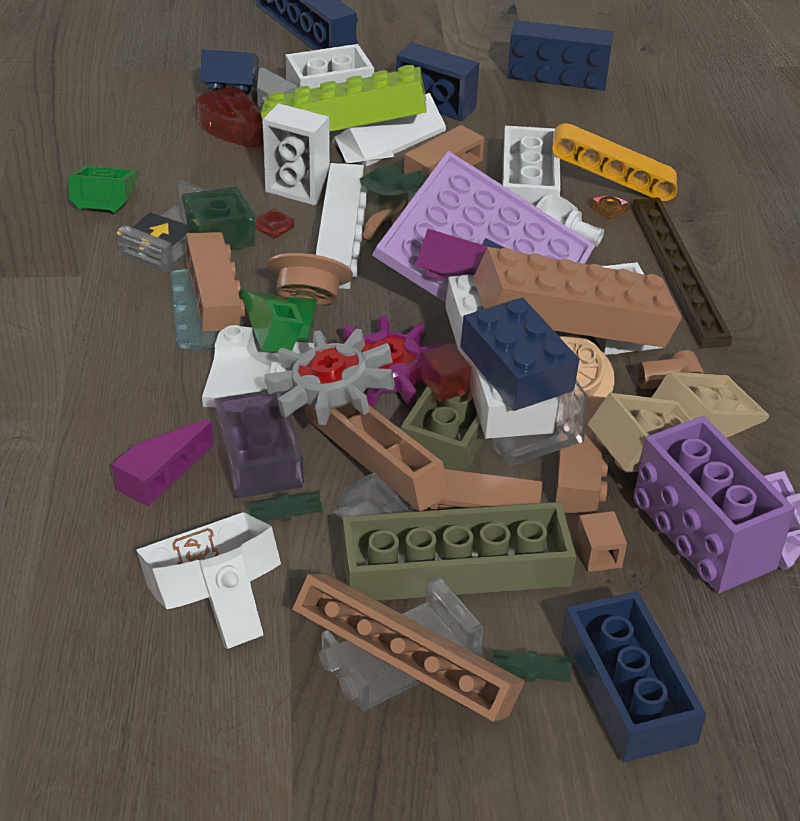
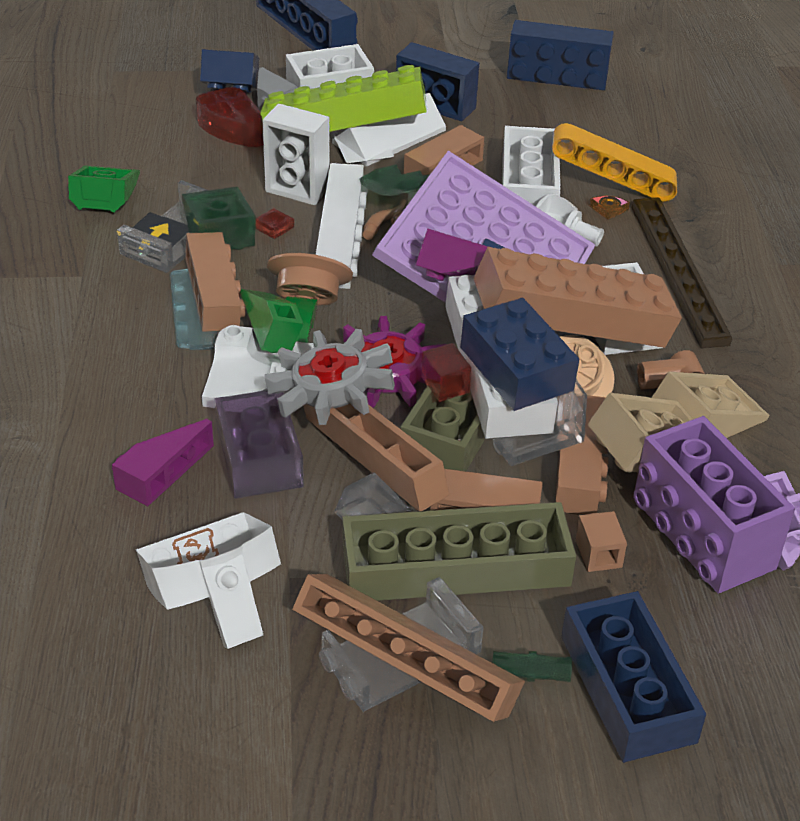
(286, 506): clear green pin -> none

